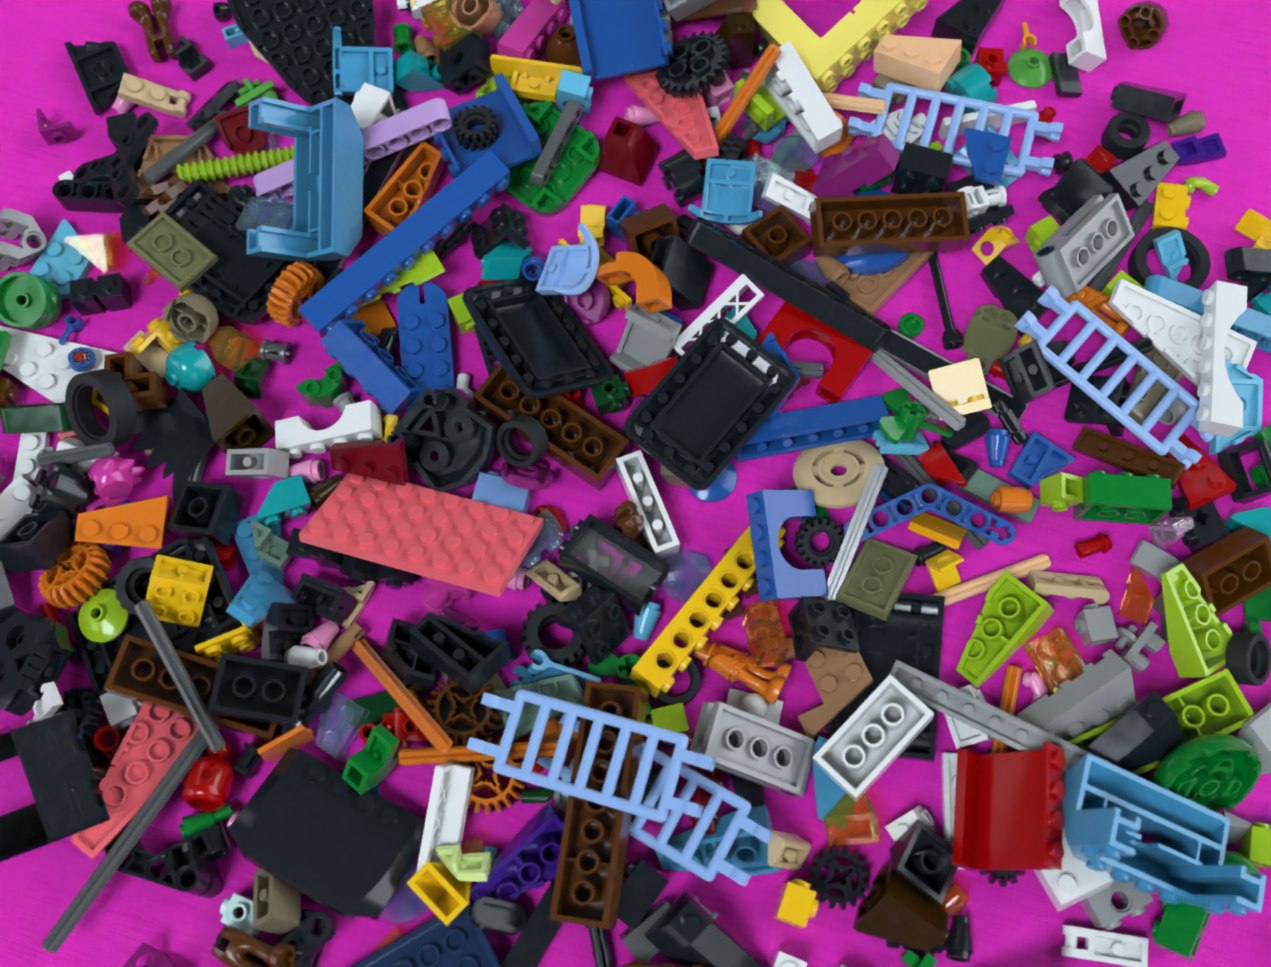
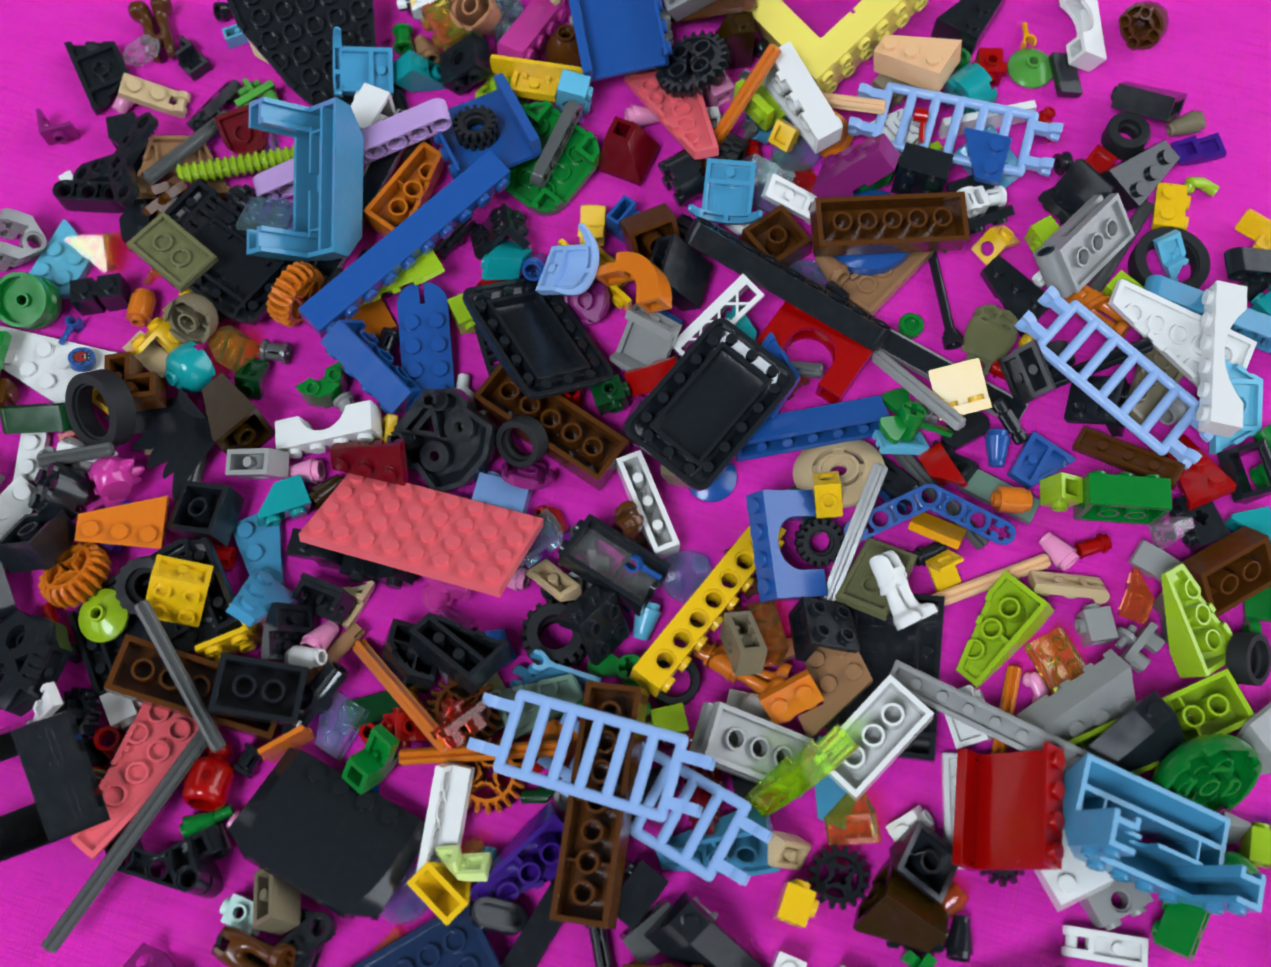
(141, 50): none -> clear beam
(141, 307): none -> orange brick
(270, 547): sand green slope -> none
(468, 716): none -> clear red hips
(641, 566): none -> blue hand
(743, 643): none -> dark tan brick
(784, 135): none -> yellow tile
(791, 698): none -> orange bracket
(801, 773): none -> clear neon green slope
(827, 494): none -> yellow bracket
(893, 583): none -> white piece
(921, 117): none -> red hand
(1058, 551): none -> bright pink cone

